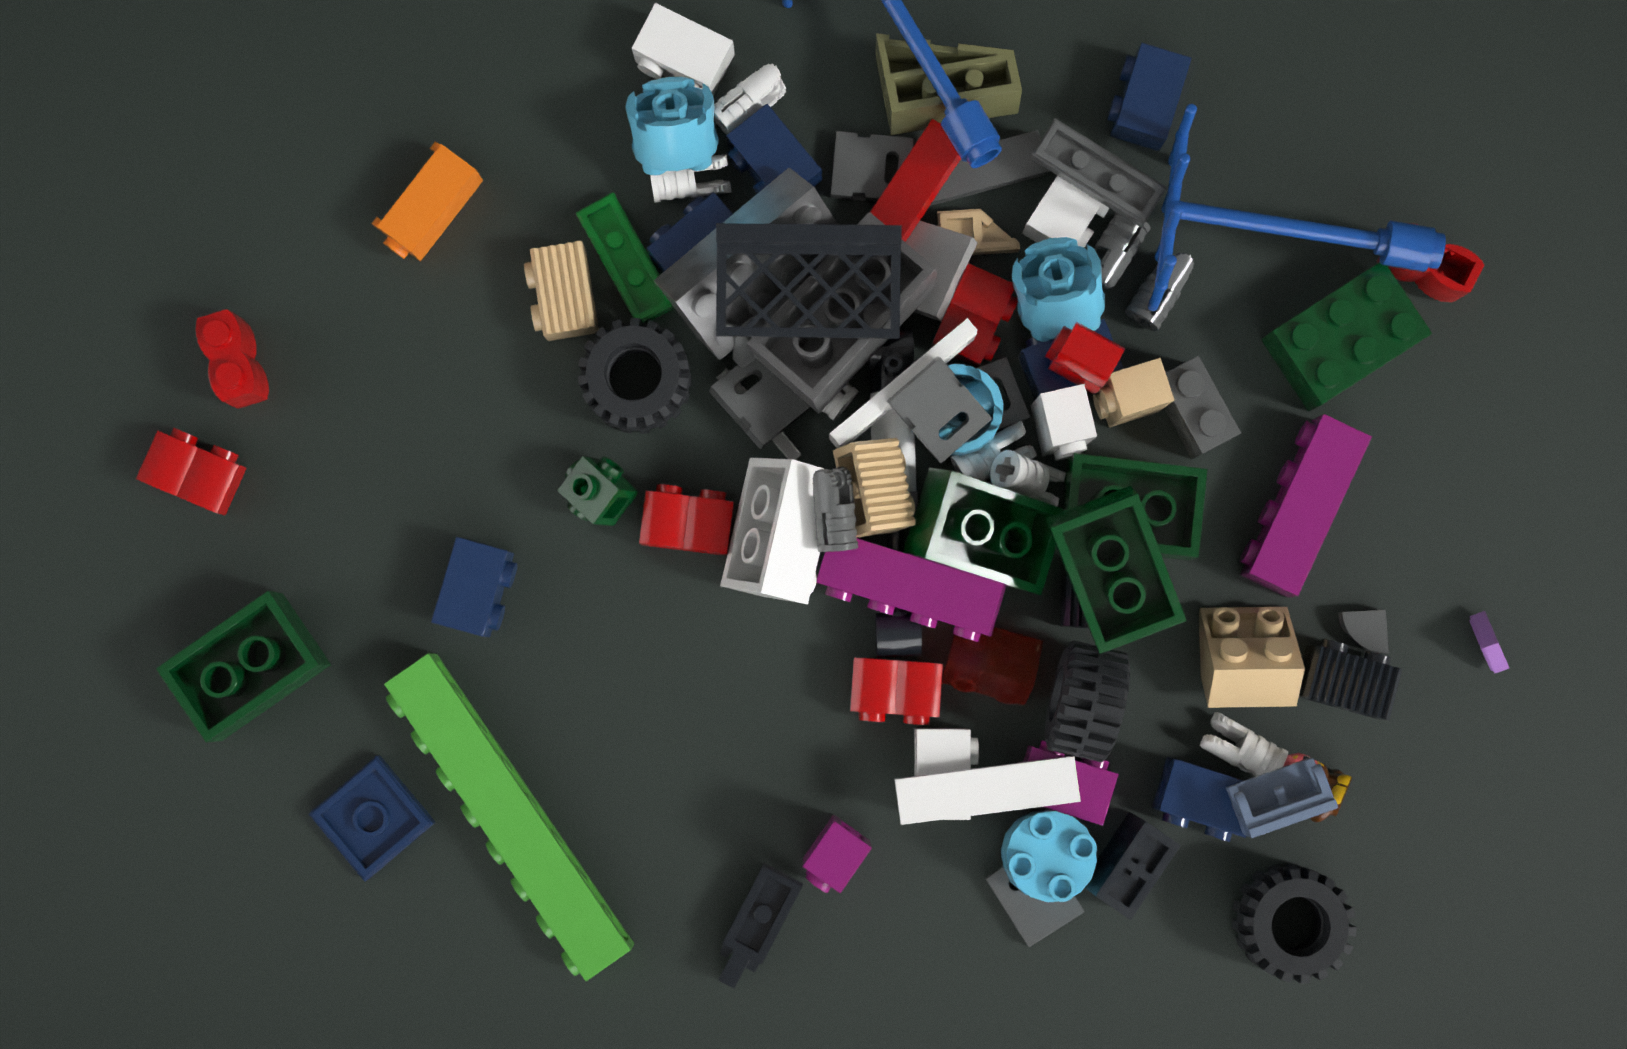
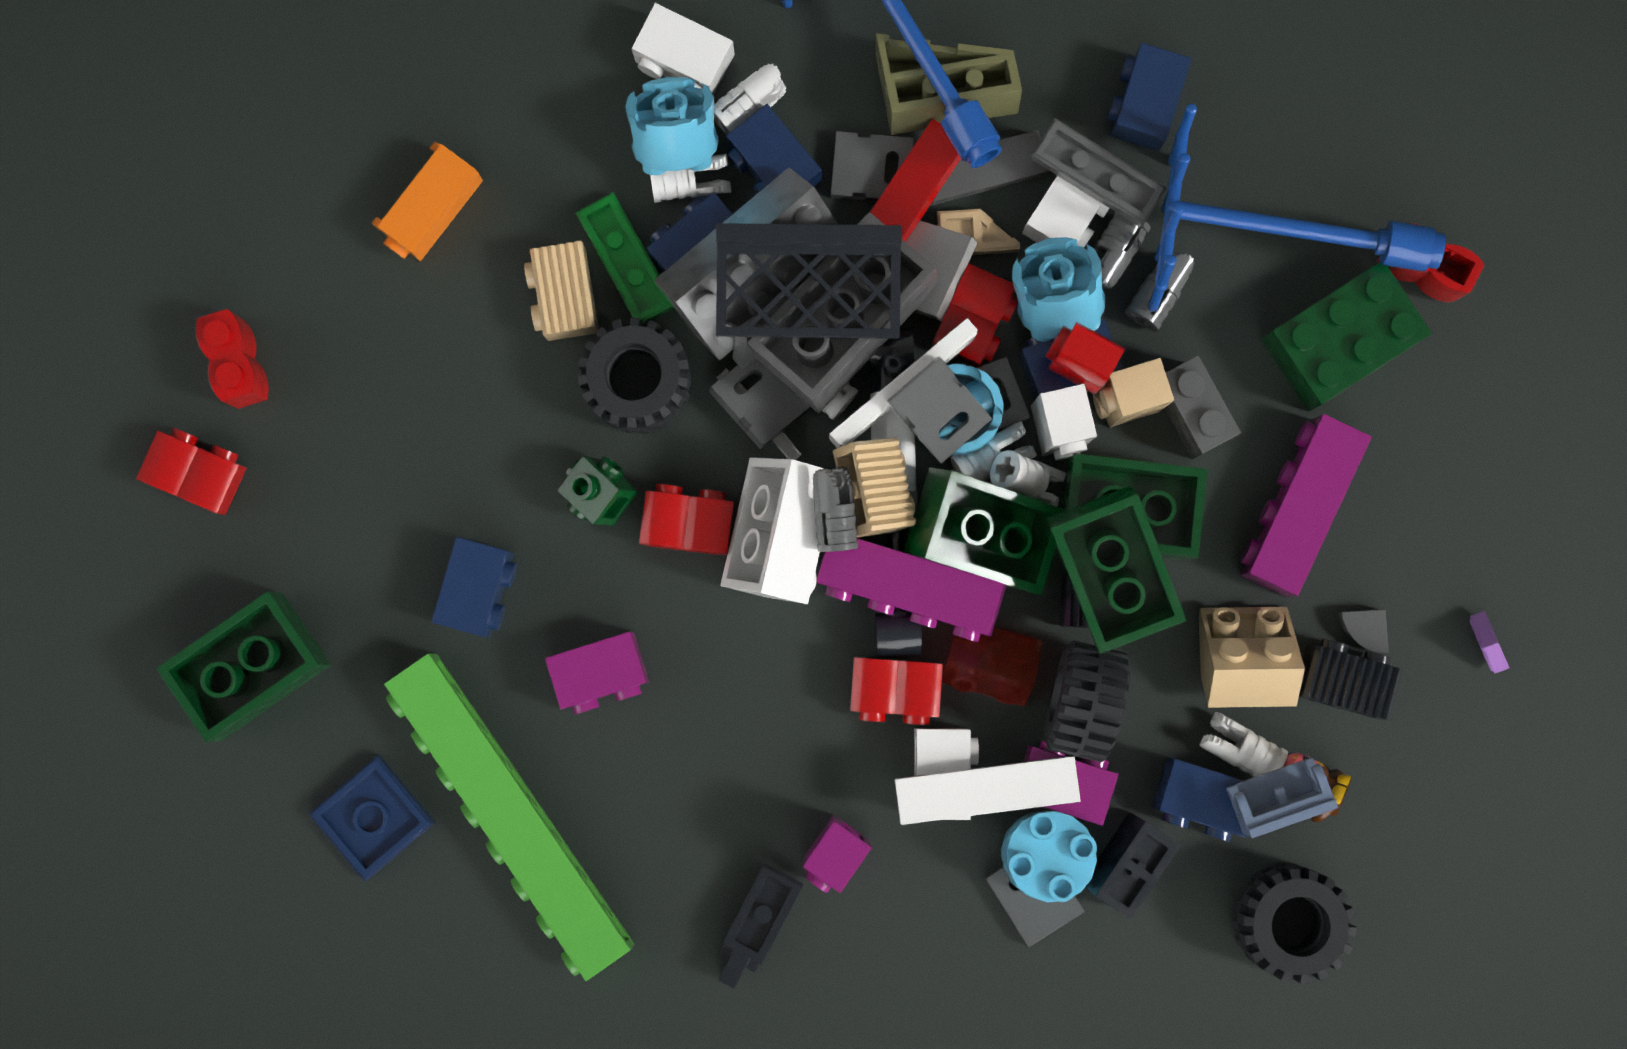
(597, 671): none -> magenta brick

